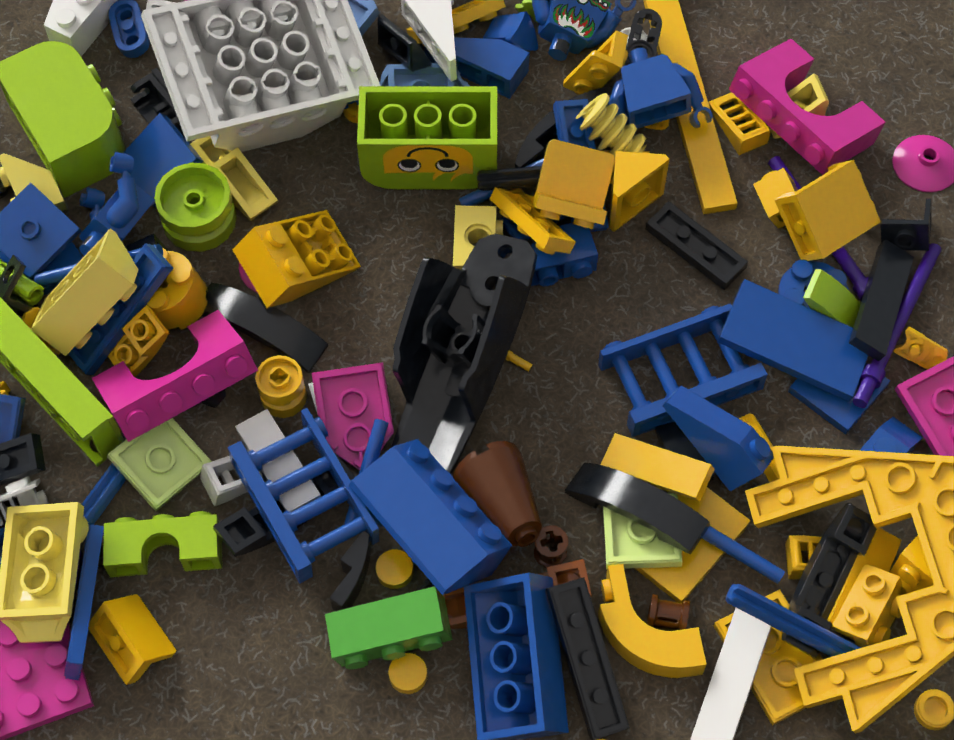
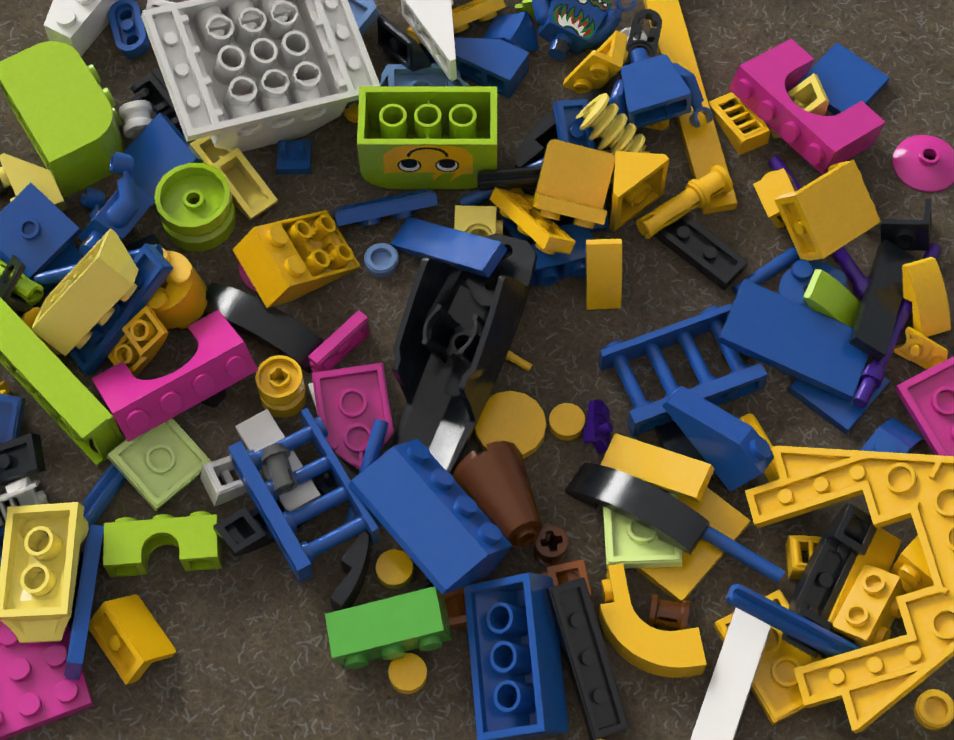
(136, 117): none -> white wheel
(279, 468): none -> dark grey pin
(294, 157): none -> blue tile
(340, 343): none -> dark pink tile
(381, 260): none -> medium blue tile
(398, 205): none -> blue plate
(449, 245): none -> blue tile
(514, 419): none -> yellow tile
(566, 421): none -> yellow tile
(598, 426): none -> dark purple piece
(603, 274): none -> yellow slope
(696, 195): none -> yellow pin
(771, 268): none -> blue bar
(846, 79): none -> blue tile
(927, 292): none -> yellow slope

